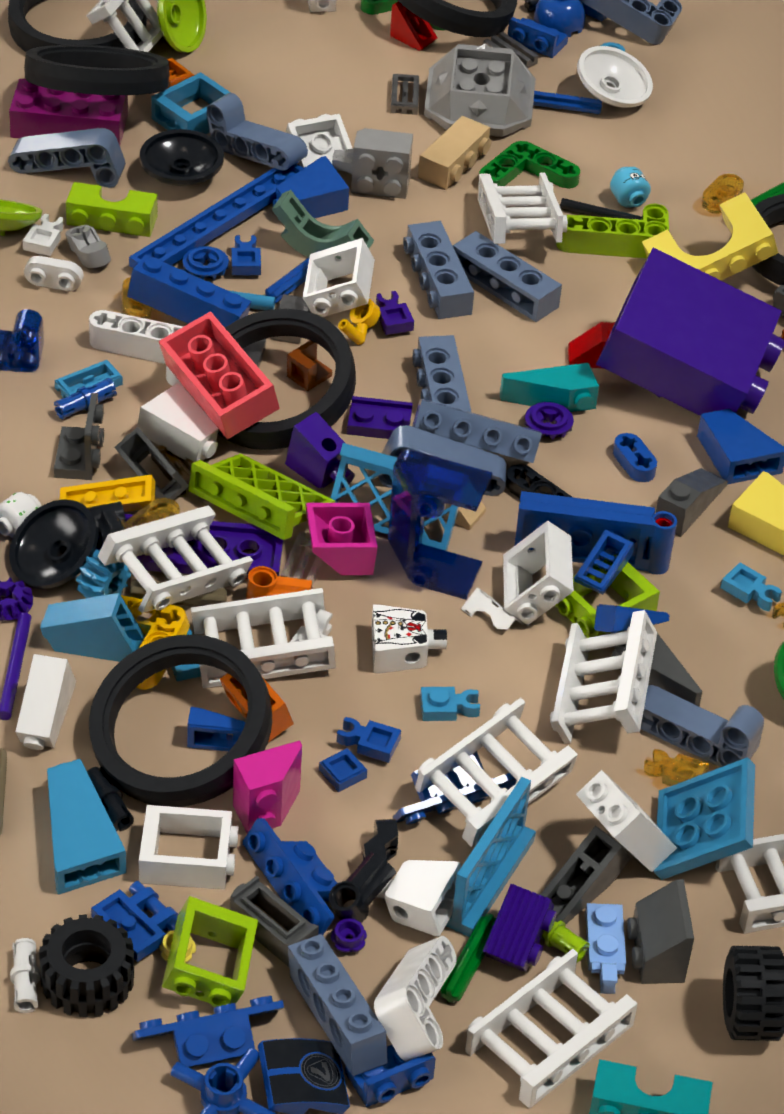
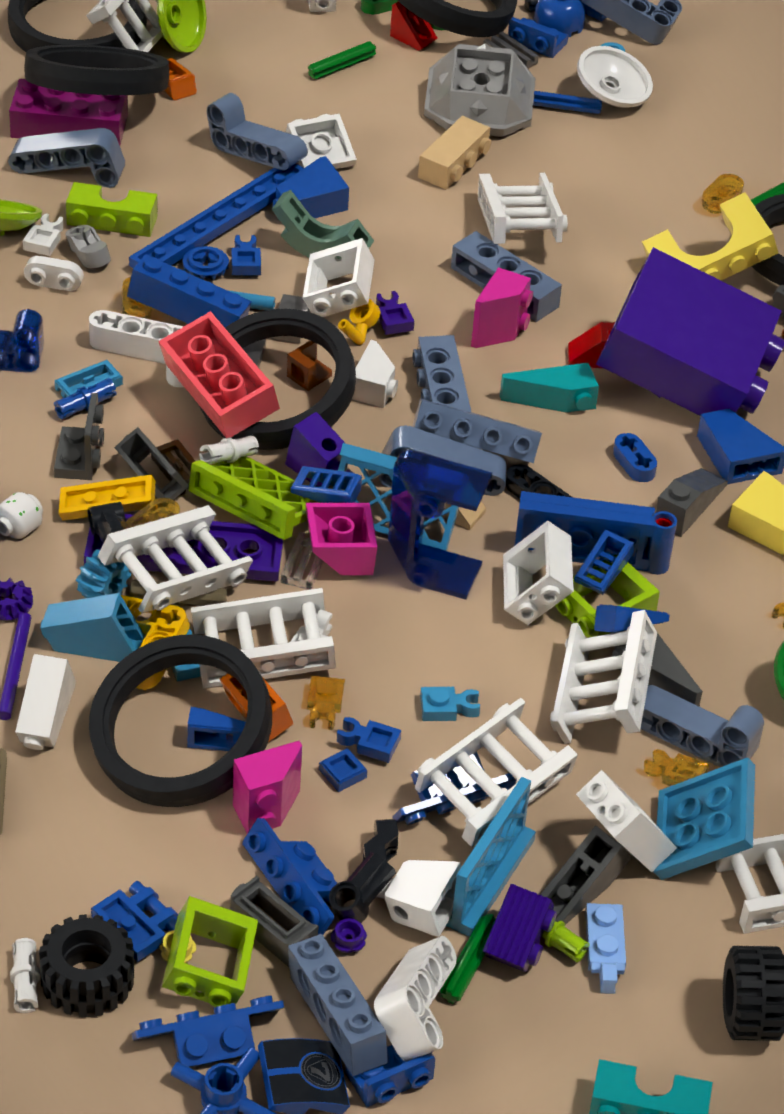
(53, 544): black dish -> none
(82, 832): dark azure slope -> none
(111, 799): black pin -> none
(167, 104): dark azure window -> none
(179, 424): white slope -> none
(181, 157): black dish -> none
(187, 870): white window -> none
(229, 450): none -> white pin
(264, 582): orange piece -> none
(288, 282): blue axle -> none
(325, 699): none -> clear yellow plate
(341, 60): none -> green axle
(349, 482): none -> blue slope
(375, 377): none -> white slope
(377, 417): dark purple plate -> none
(378, 162): light grey hinge -> none
(402, 639): white torso -> none
(404, 105): flat silver tile -> none
(439, 270): sand blue brick -> none
(480, 602): white piece -> none
(501, 309): none -> dark pink slope
(529, 157): green beam -> none
(550, 412): dark purple gear -> none
(561, 1058): white fence -> none
(592, 210): black bar -> none
(613, 235): lime beam -> none
(630, 187): medium azure head -> none
(662, 935): dark grey slope -> none
(748, 584): dark azure plate -> none

